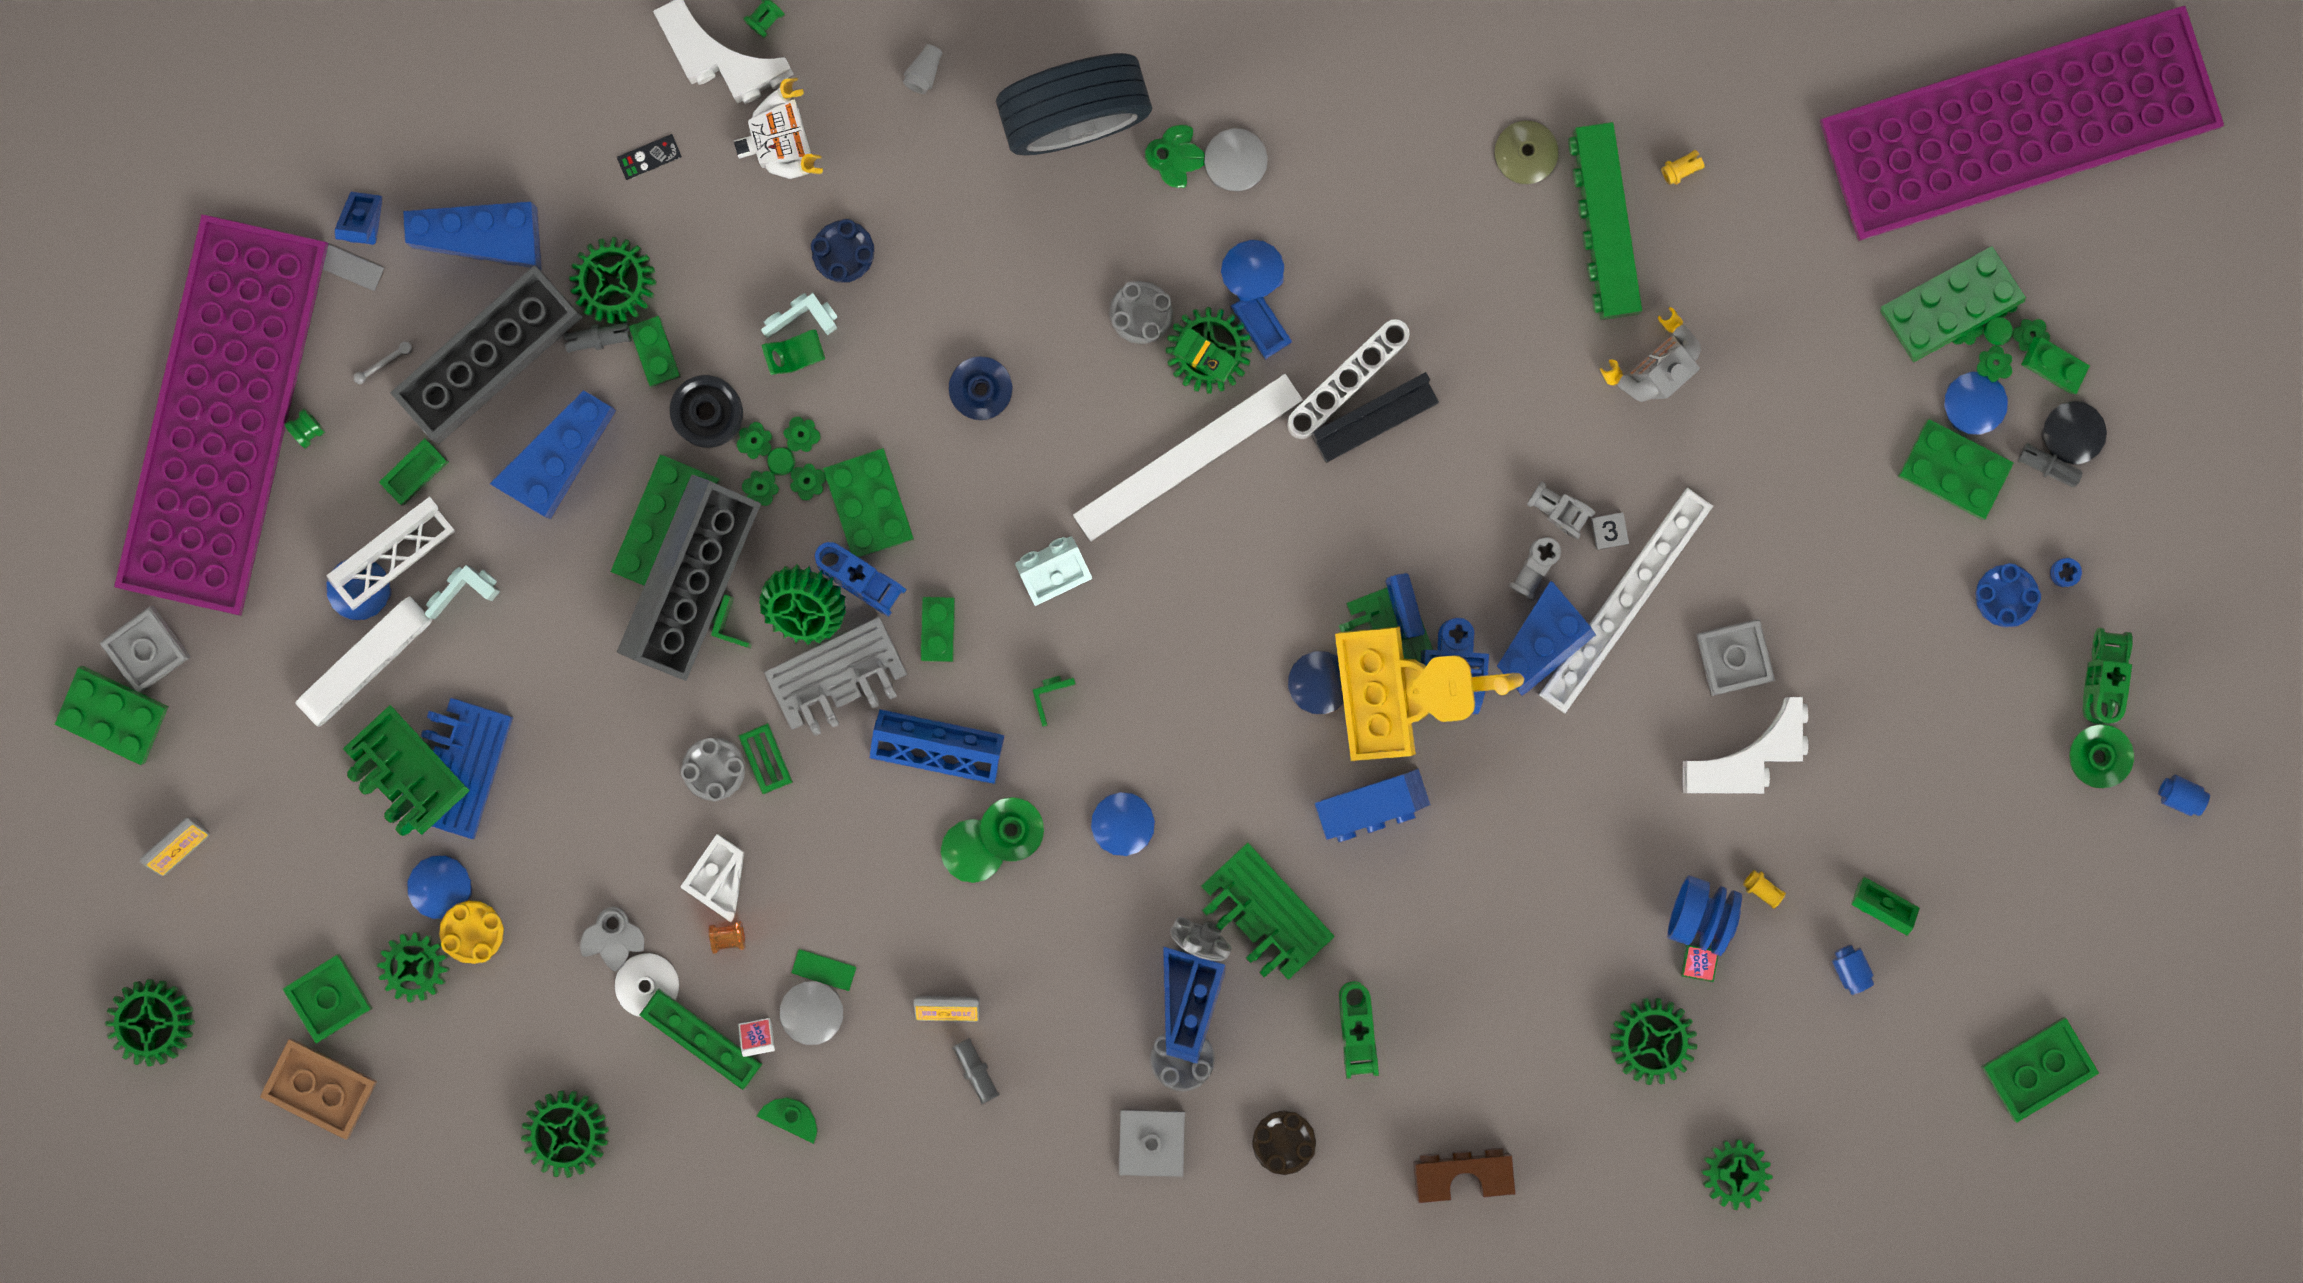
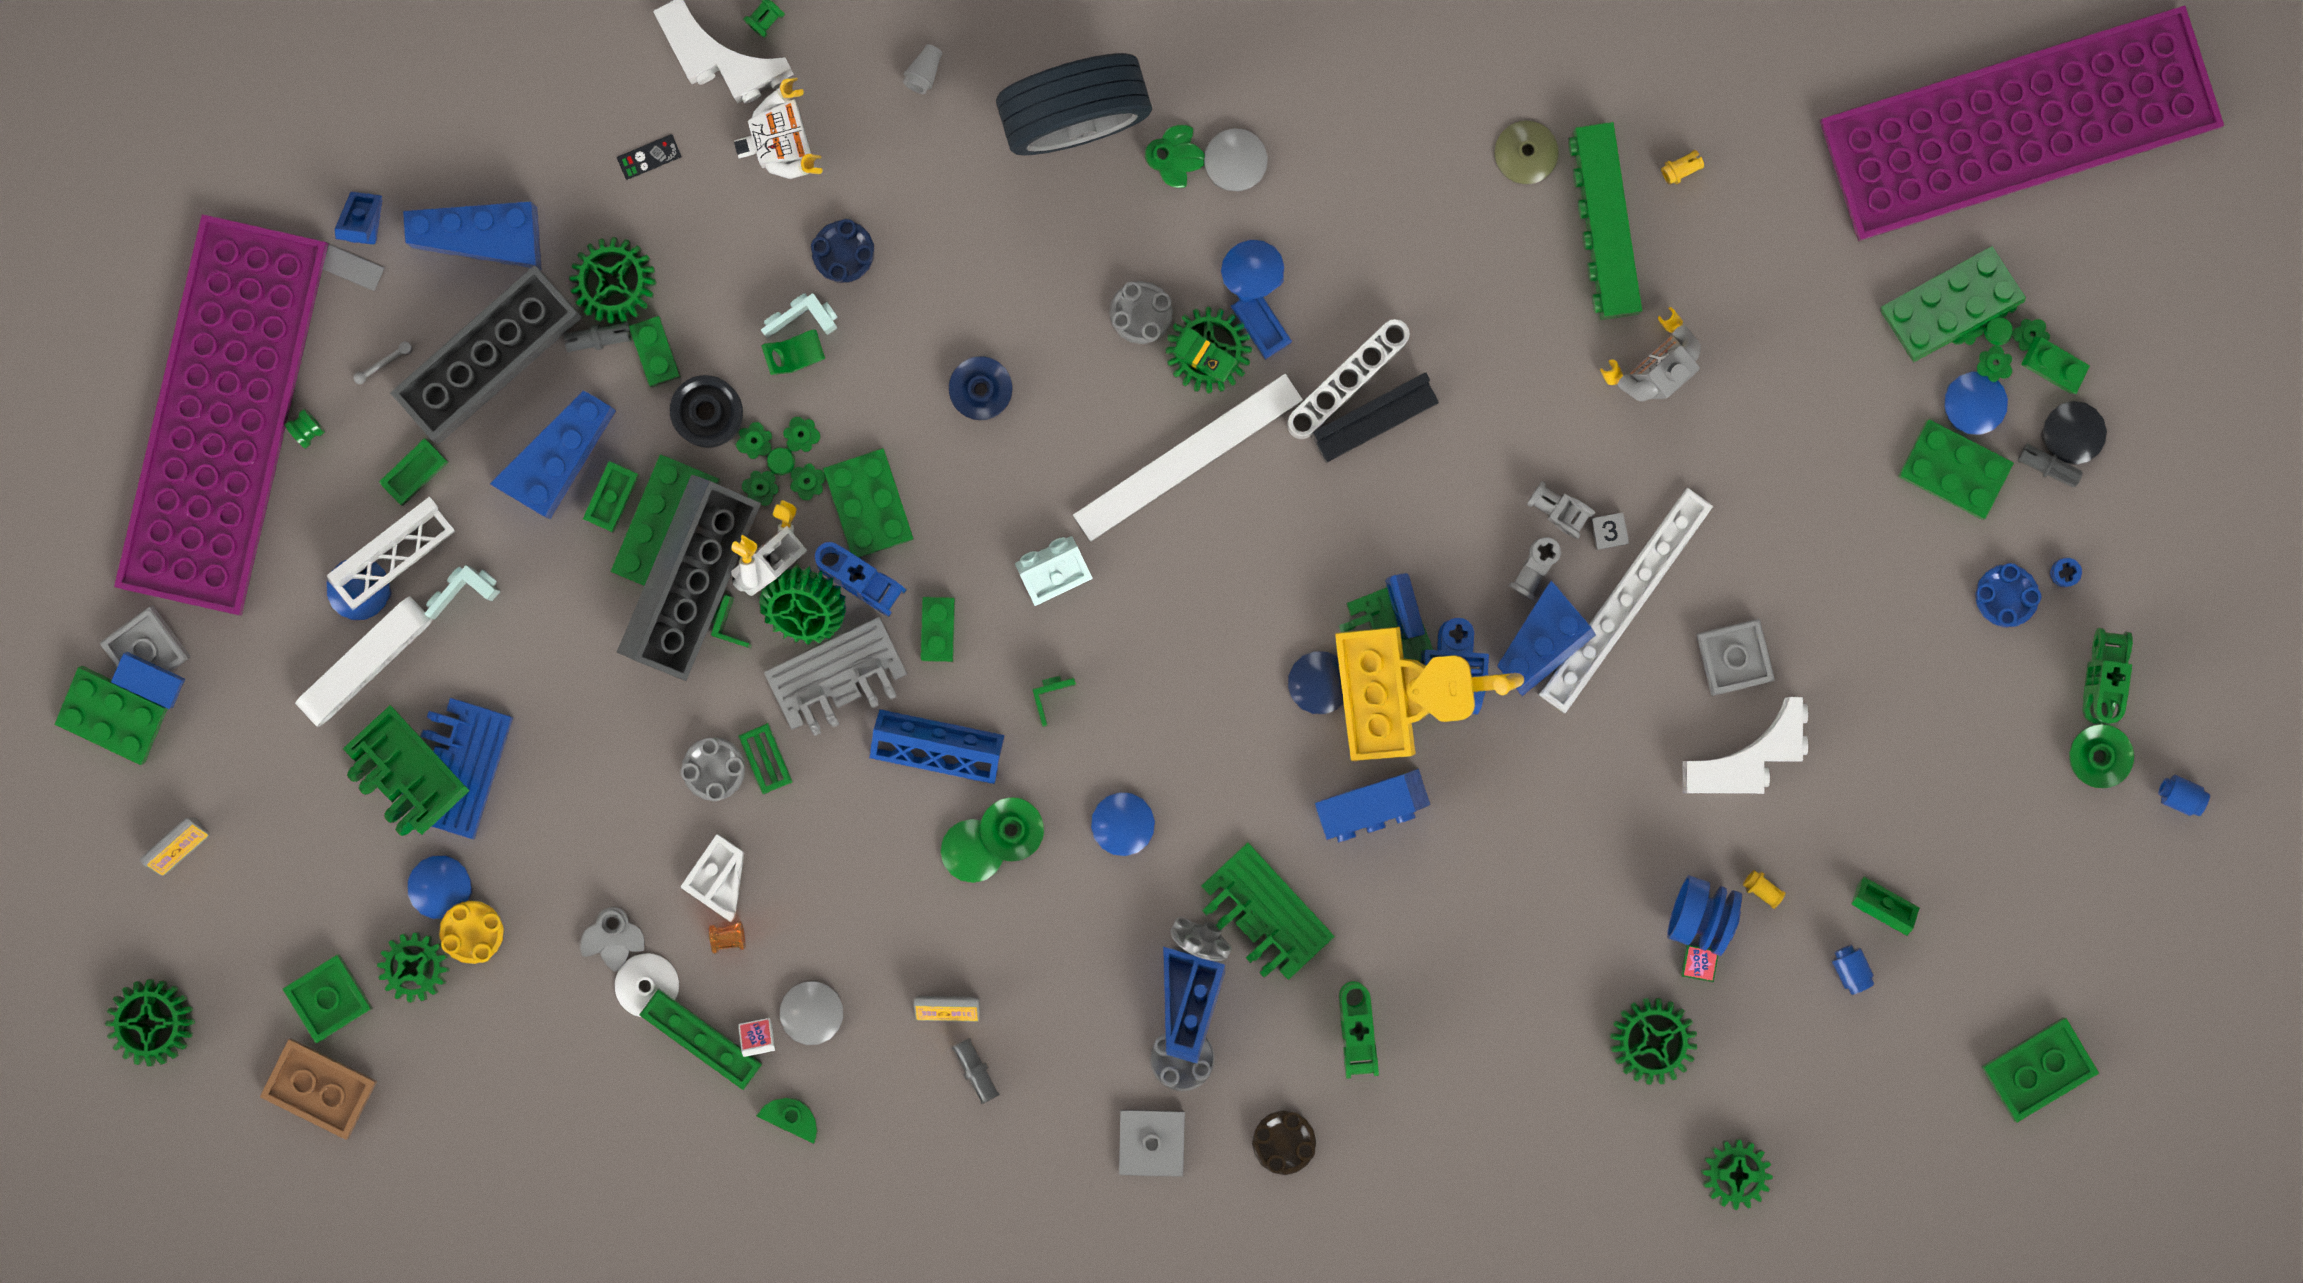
(148, 680): none -> blue tile
(551, 1126): green gear -> none
(611, 496): none -> green plate
(764, 564): none -> white torso
(823, 970): green sticker -> none
(1435, 1175): reddish brown arch -> none

